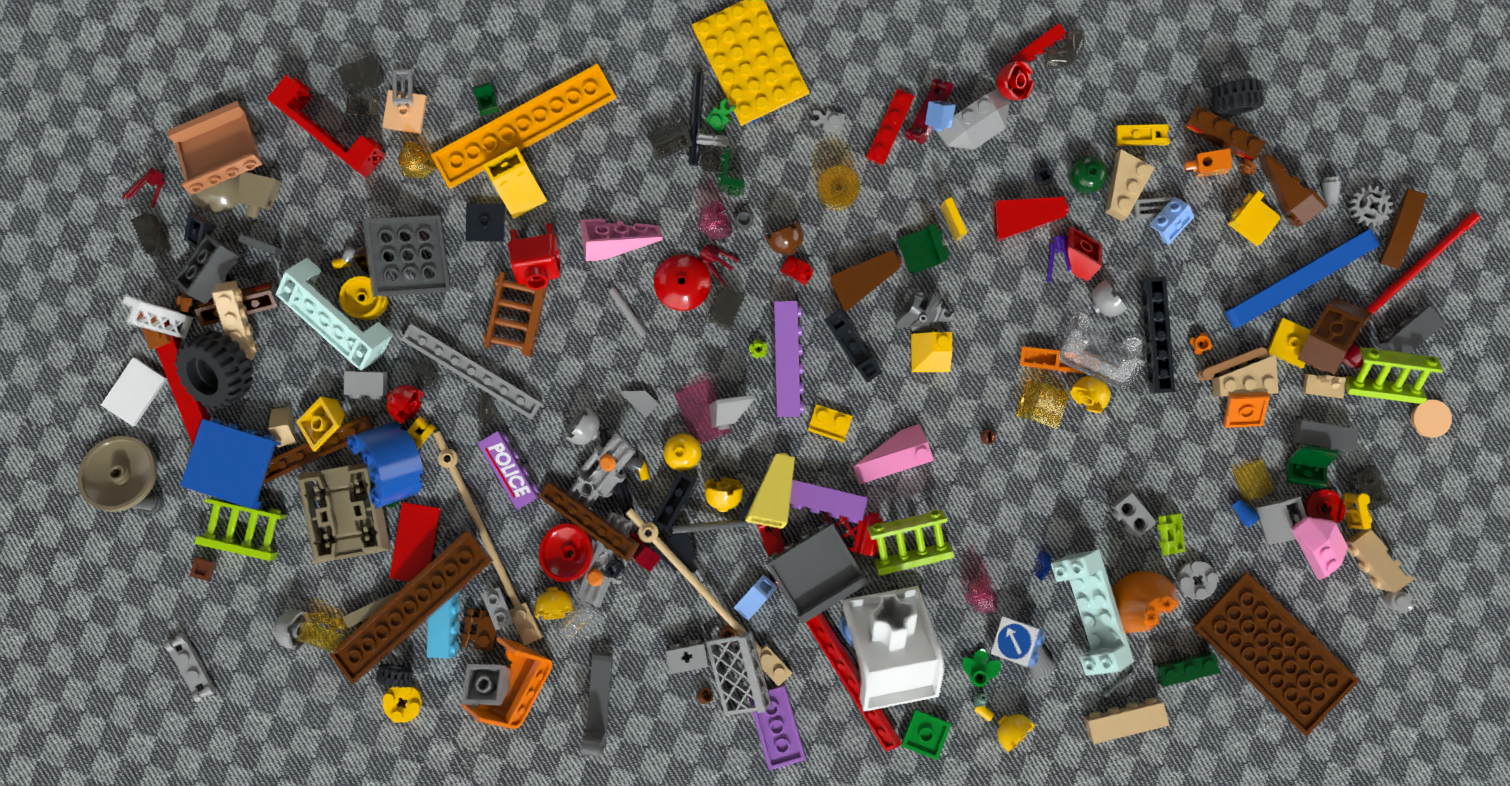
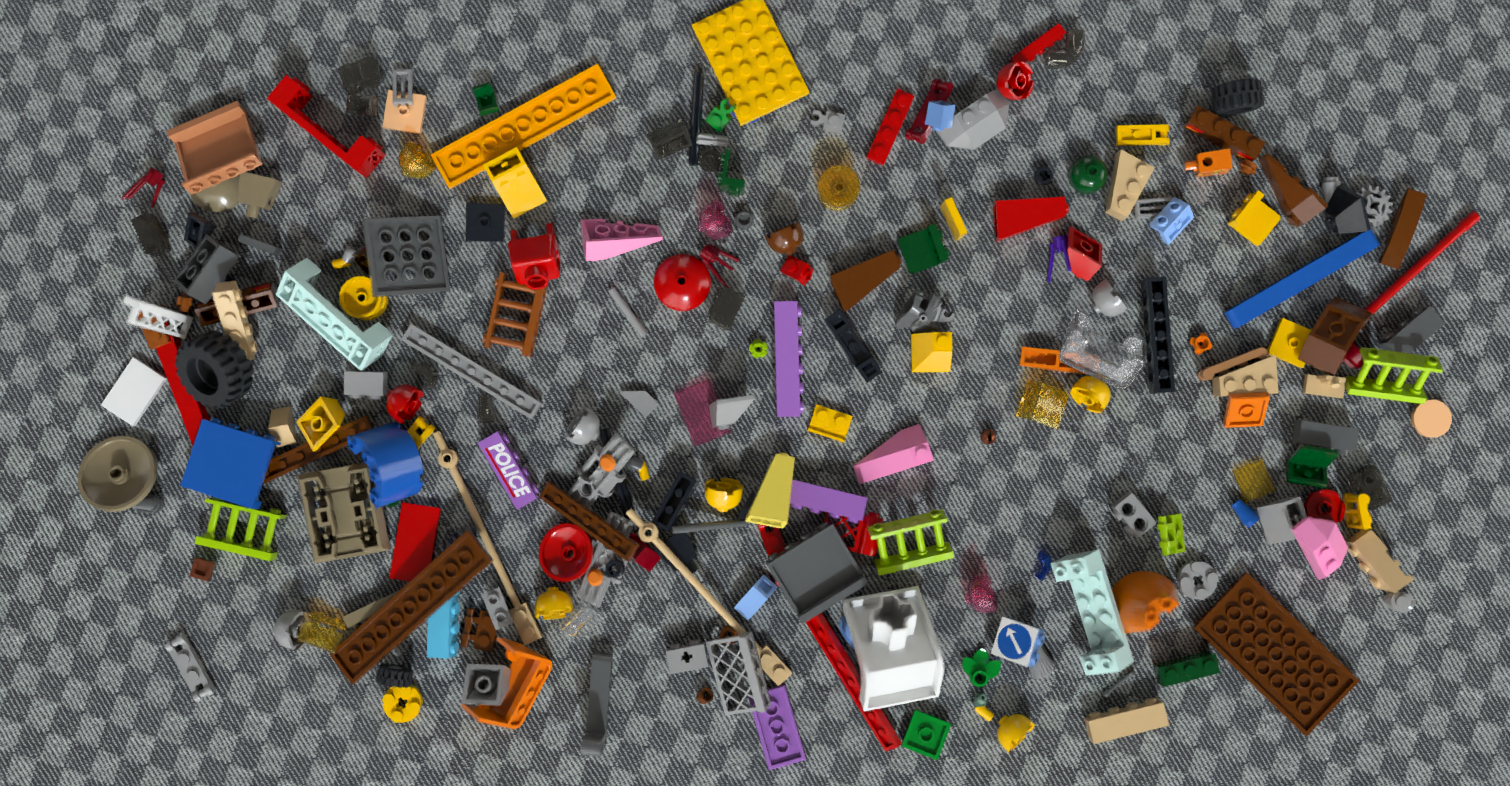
(682, 452): yellow cylinder -> none
(1346, 212): none -> black slope

